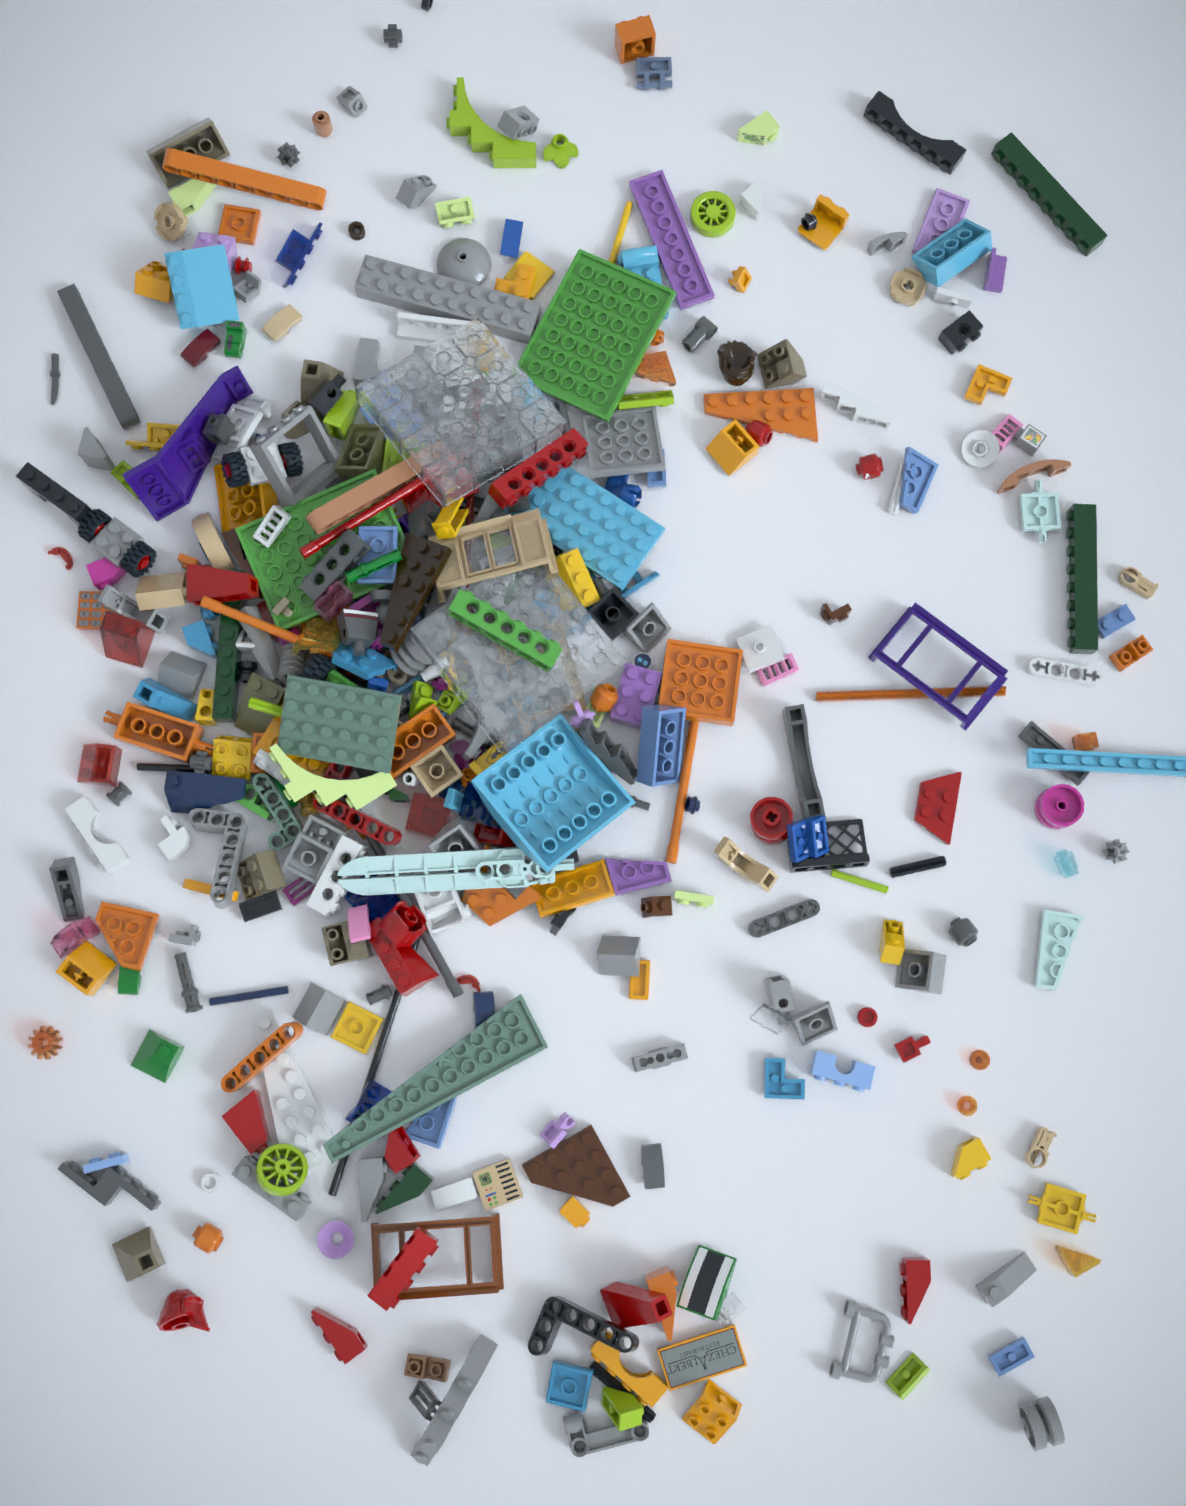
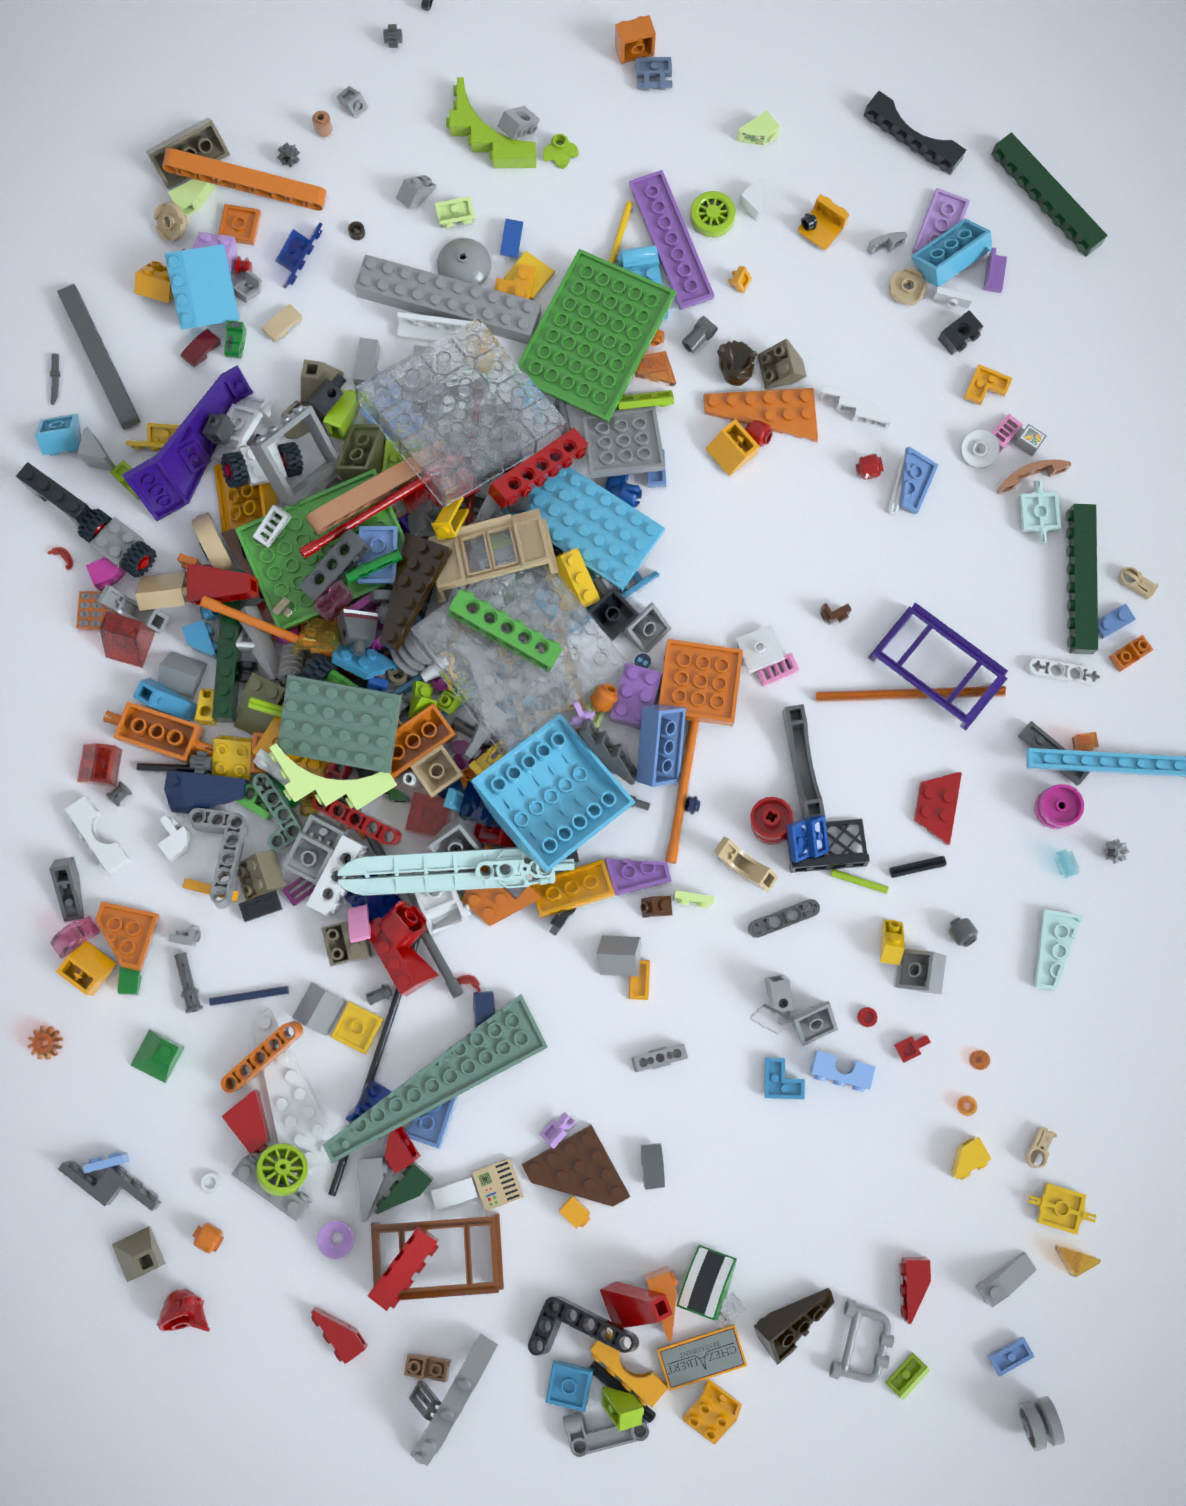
(59, 434): none -> medium azure slope
(786, 1325): none -> dark brown wedge

